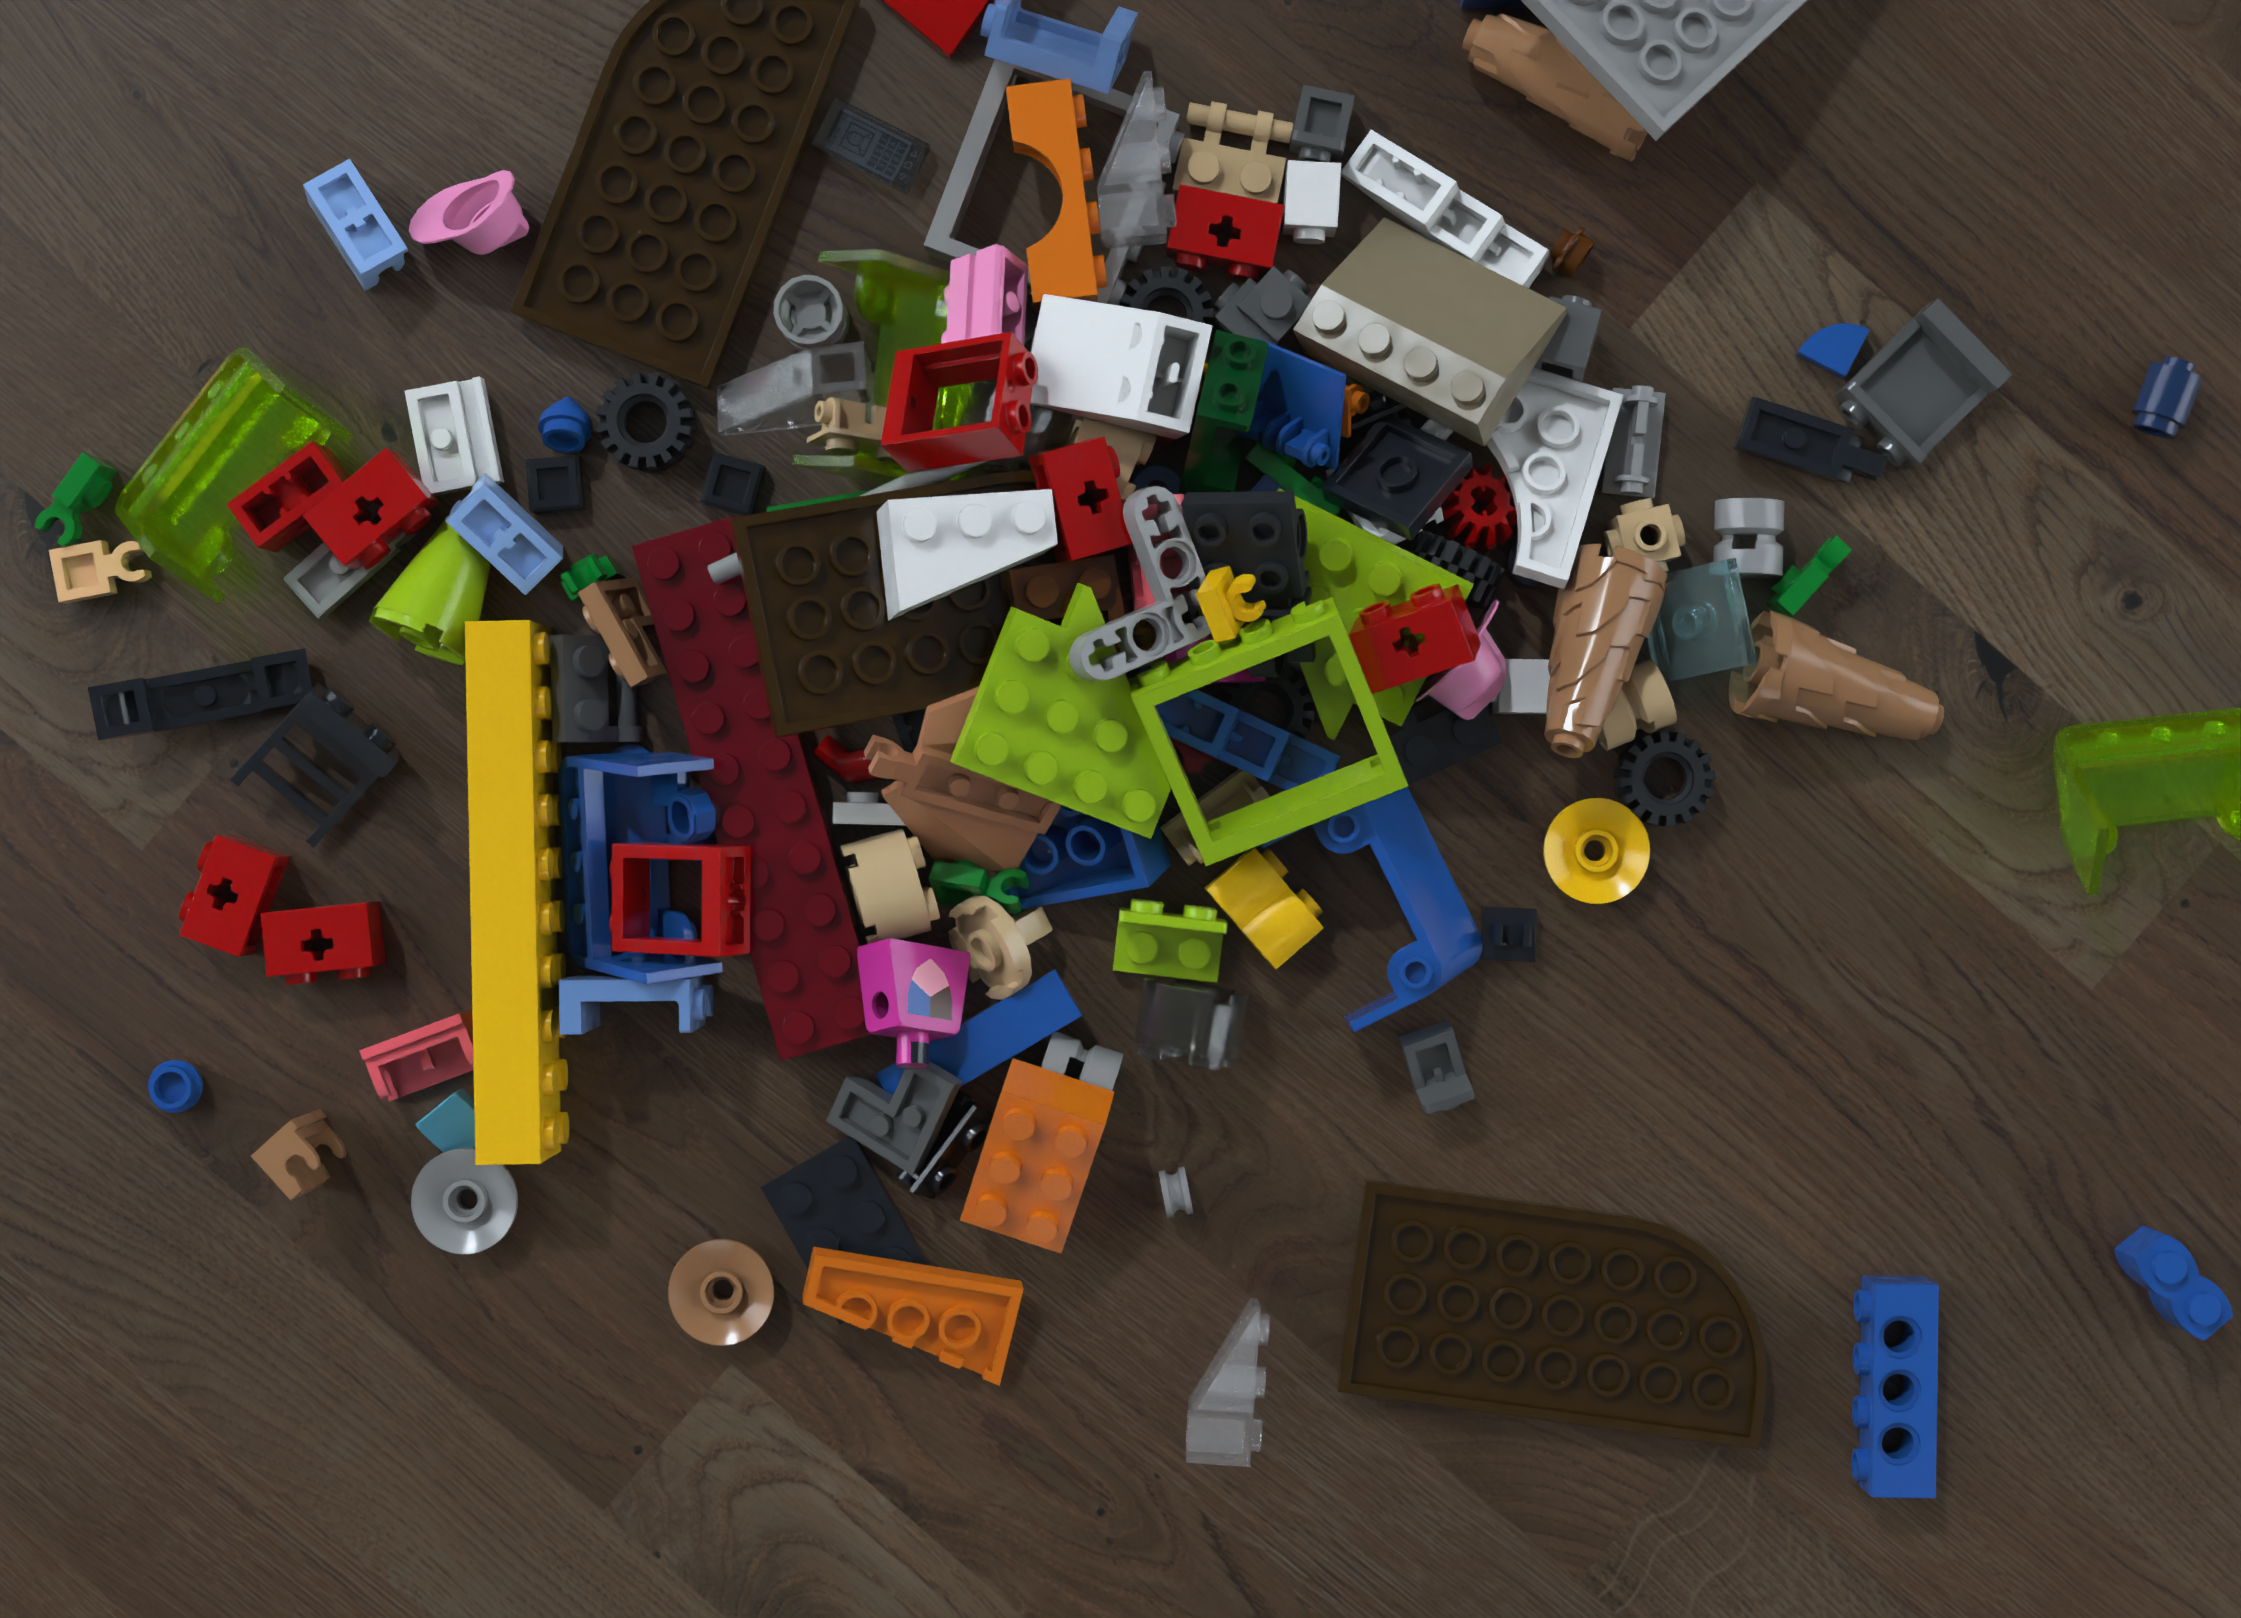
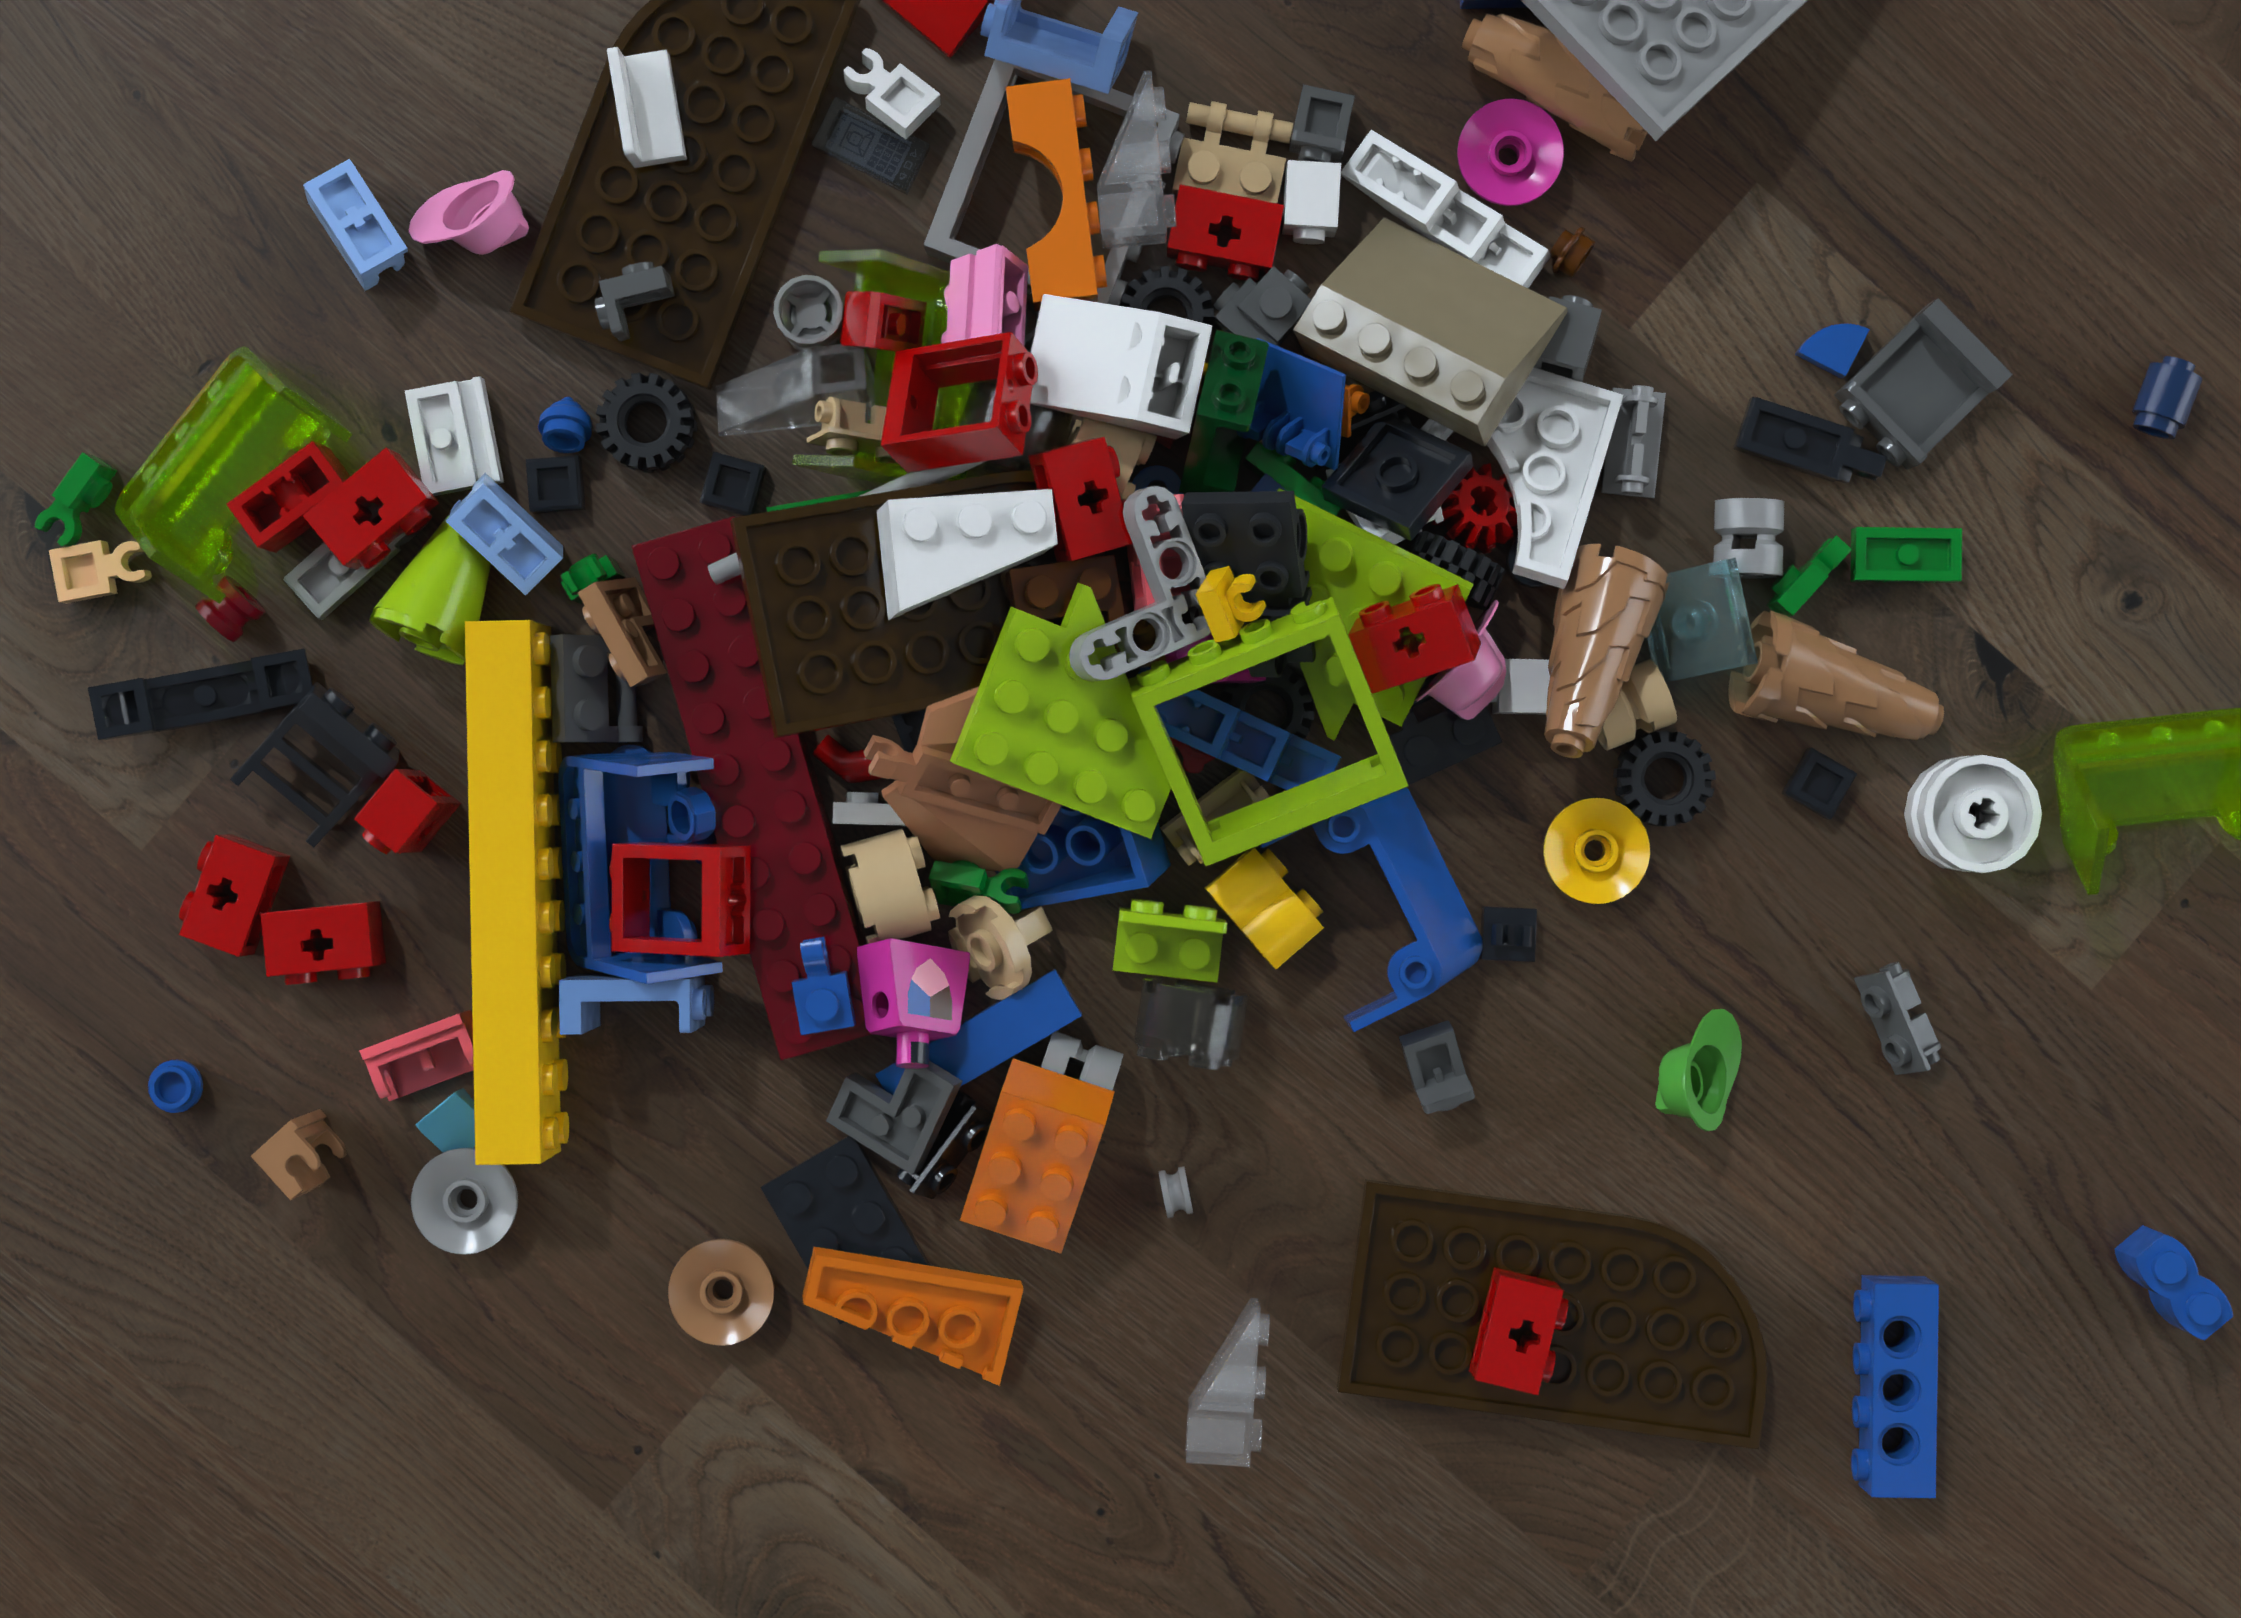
(233, 611): none -> dark red wheel
(405, 812): none -> red brick
(636, 286): none -> dark grey bracket
(647, 107): none -> white panel
(823, 997): none -> blue plate
(882, 321): none -> red slope
(895, 97): none -> white plate
(1496, 1354): none -> red brick
(1524, 130): none -> dark pink dish
(1665, 528): tan brick -> none
(1701, 1074): none -> bright green piece
(1819, 783): none -> black tile
(1906, 555): none -> green plate
(1906, 1041): none -> dark grey hinge
(2004, 818): none -> white wheel

